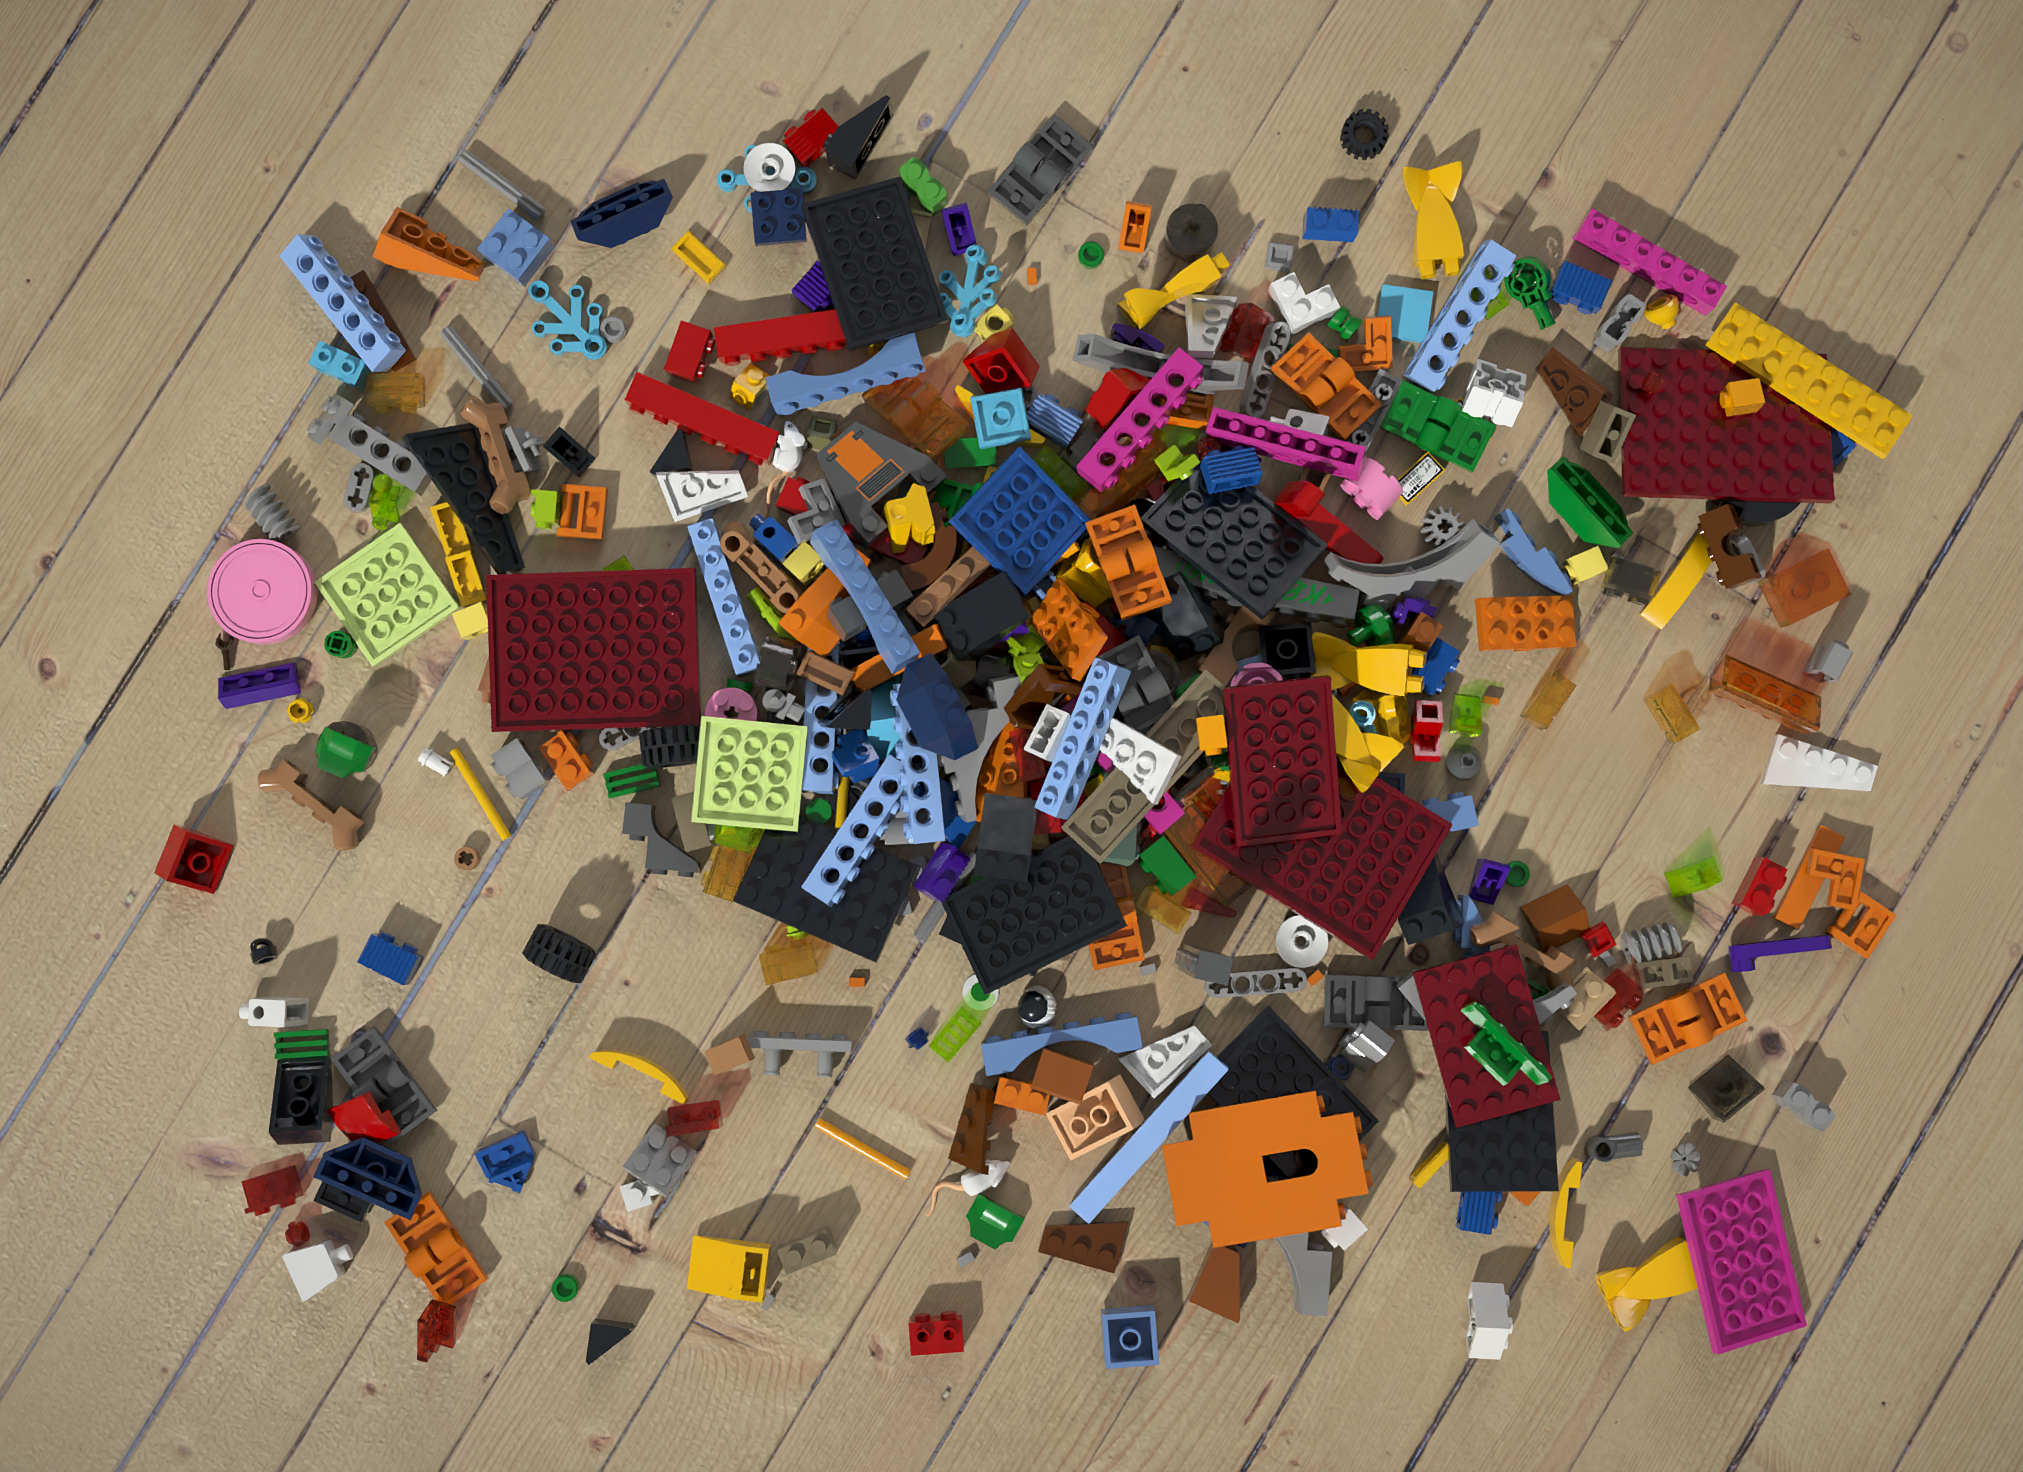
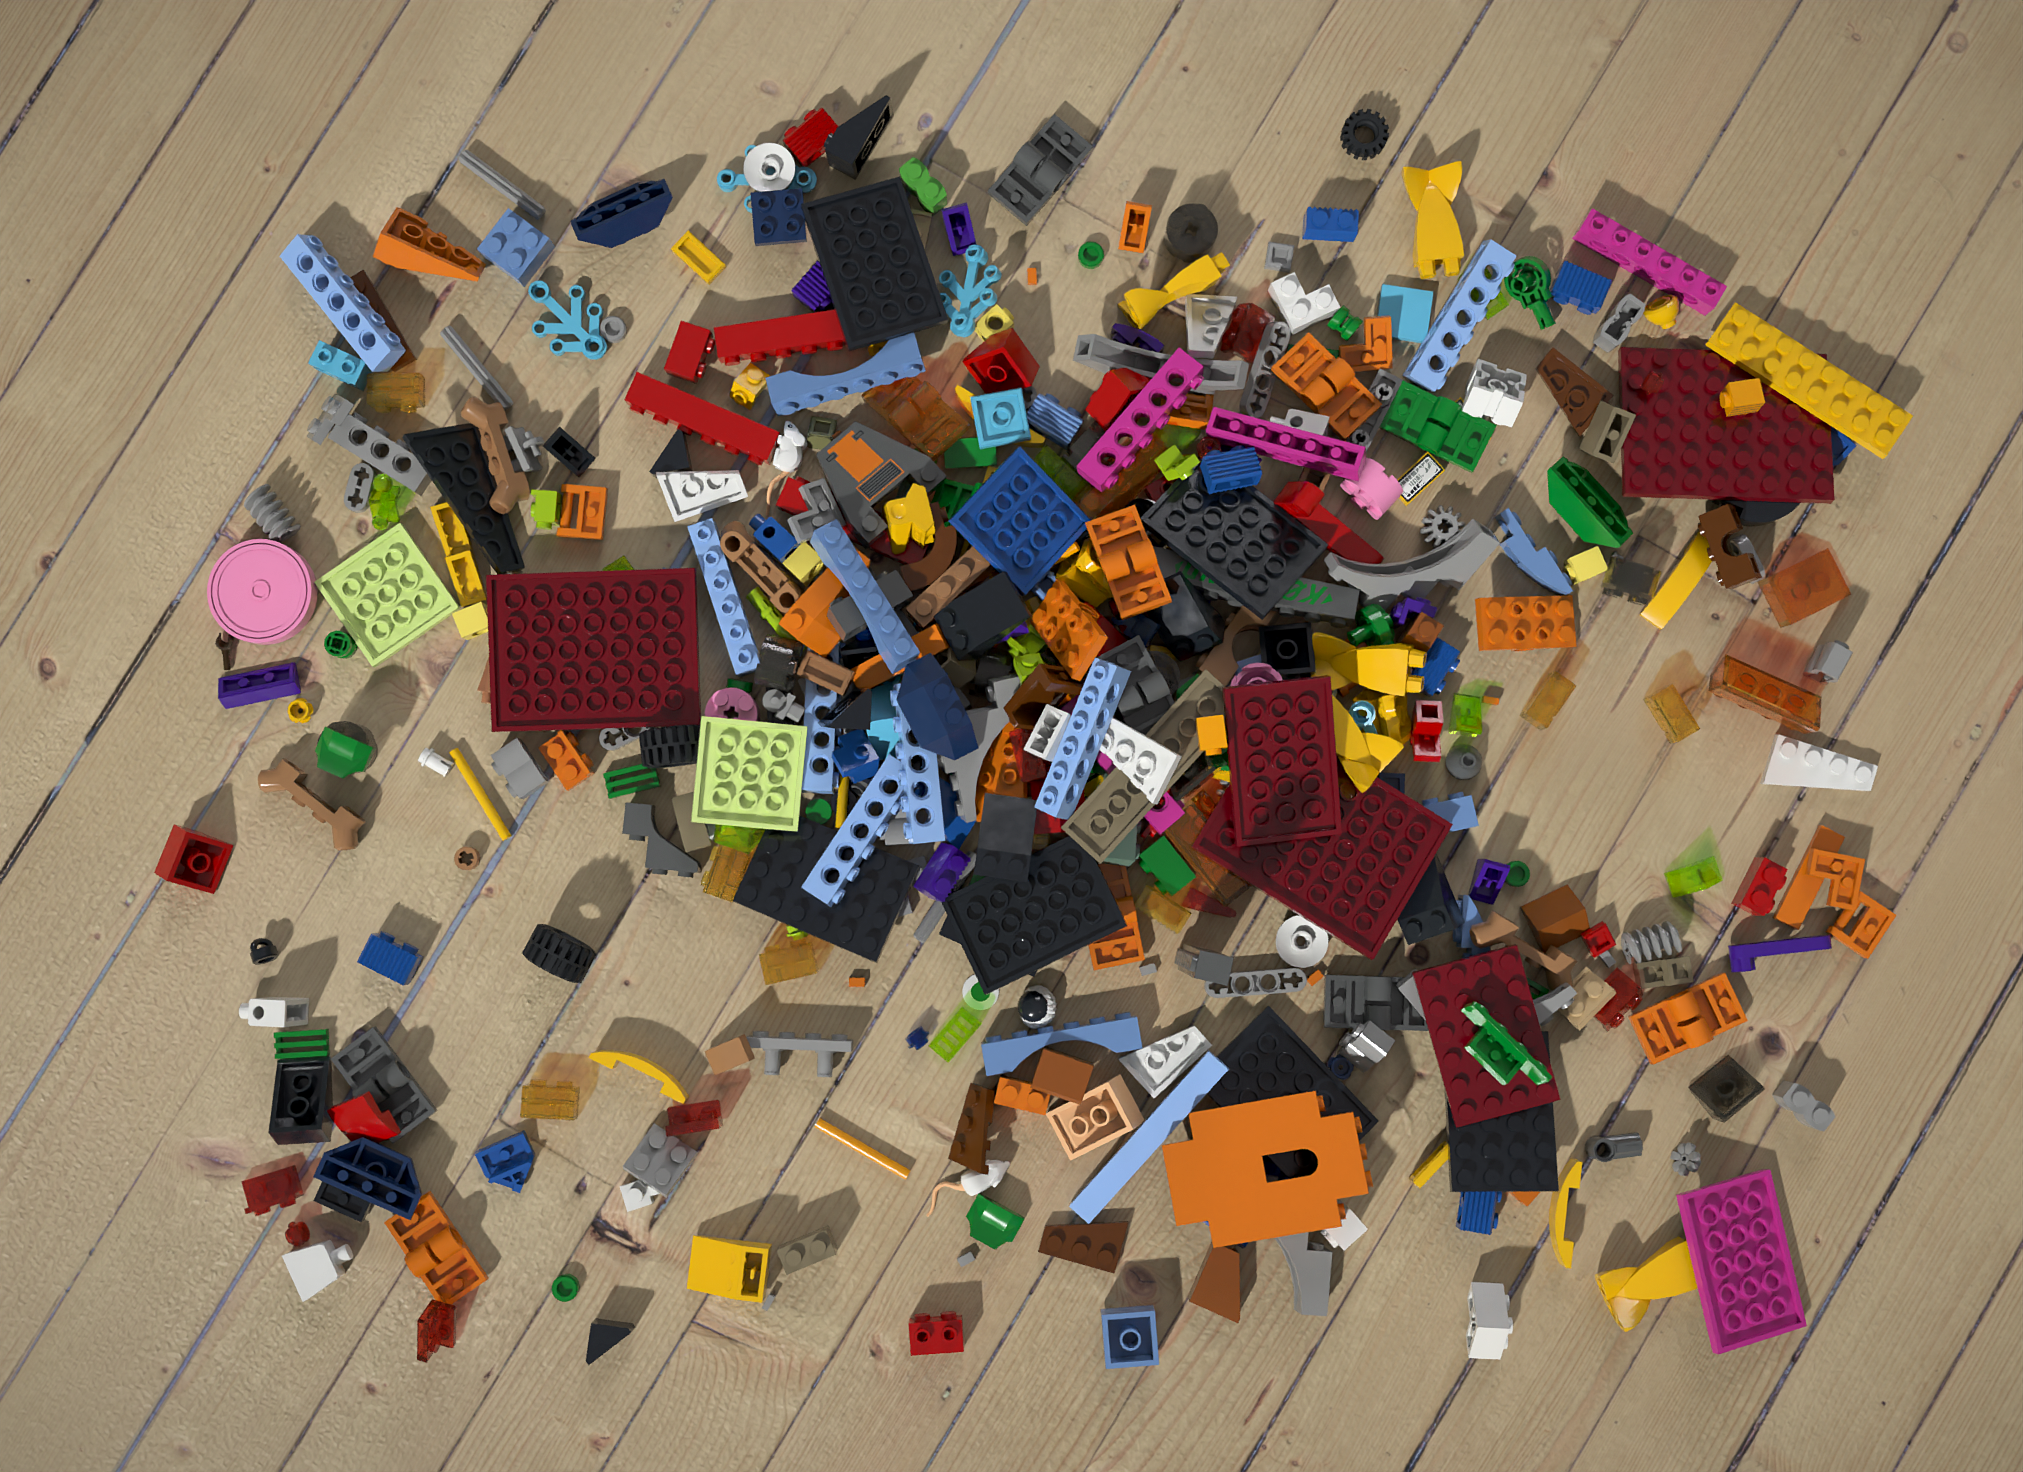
(550, 1101): none -> clear yellow brick

